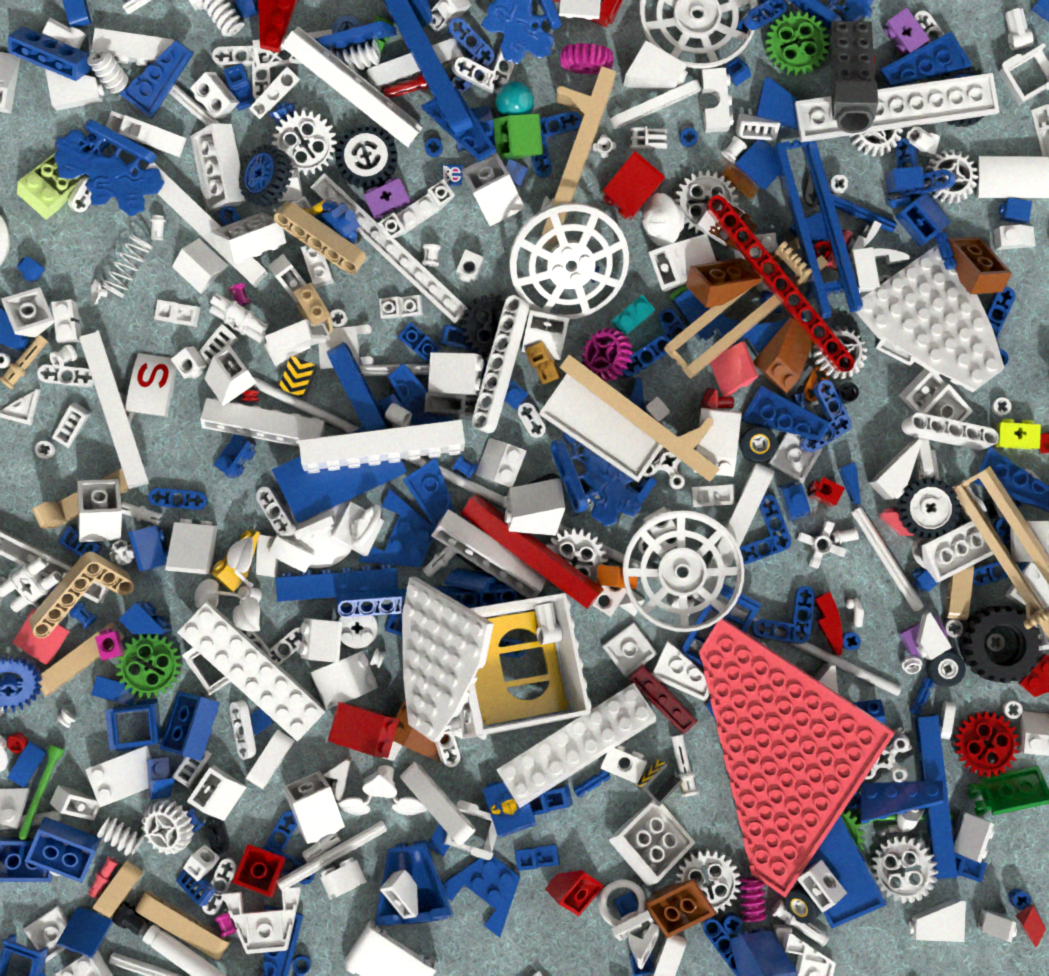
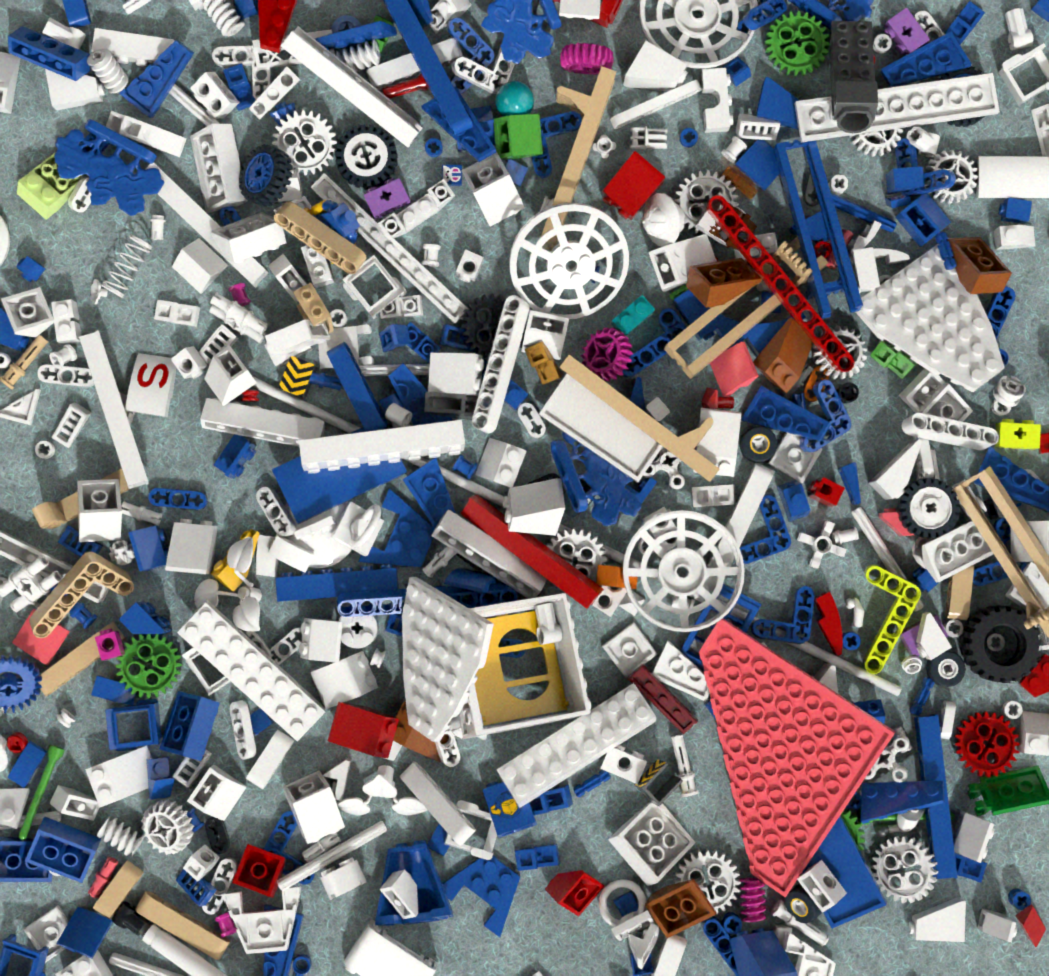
(325, 381): none -> blue pin
(394, 336): none -> blue slope
(398, 289): none -> white piece
(877, 49): none -> white bush
(892, 617): none -> neon yellow beam
(893, 359): none -> bright green slope
(965, 21): none -> blue slope
(1009, 391): none -> white wheel

